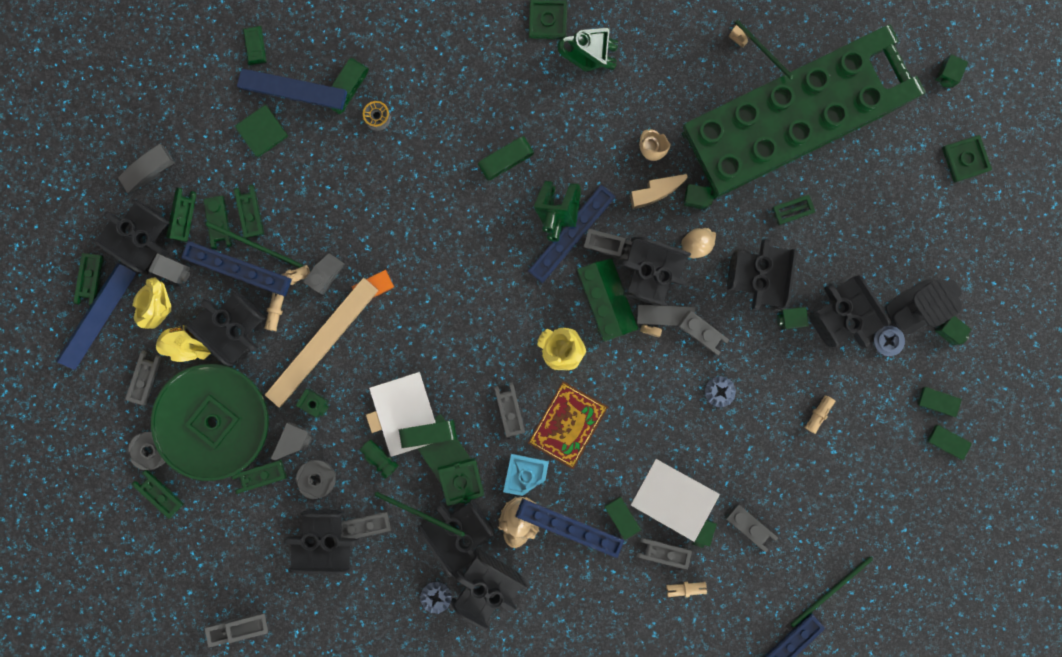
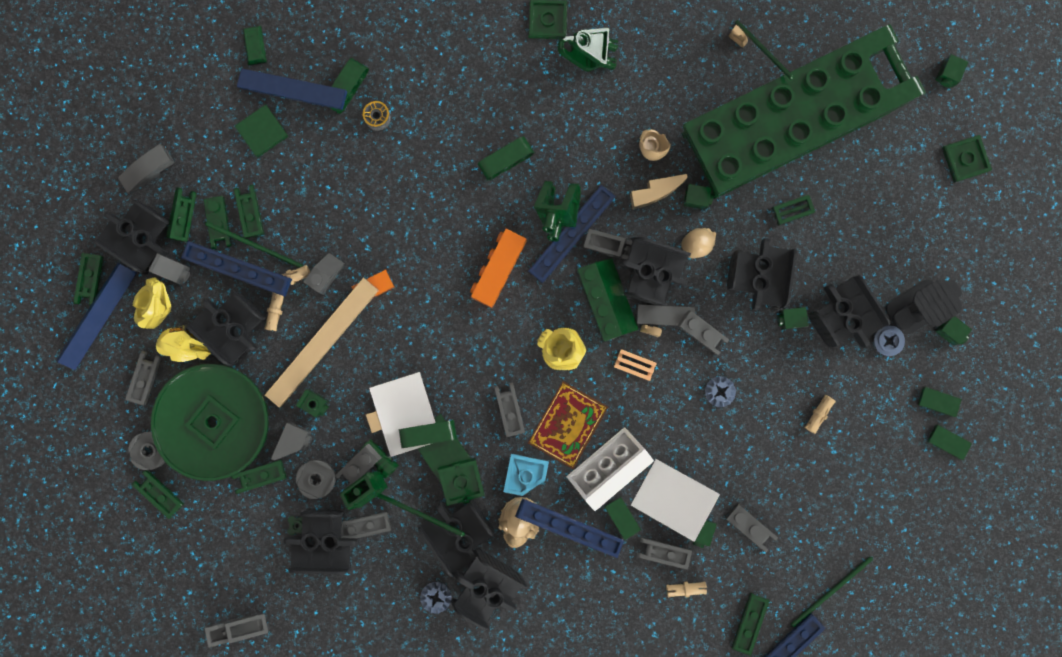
(292, 525): none -> dark green plate
(359, 464): none -> dark grey hinge
(363, 490): none -> dark green brick
(498, 268): none -> orange brick
(610, 469): none -> white slope
(650, 370): none -> light nougat tile
(750, 624): none -> dark green tile

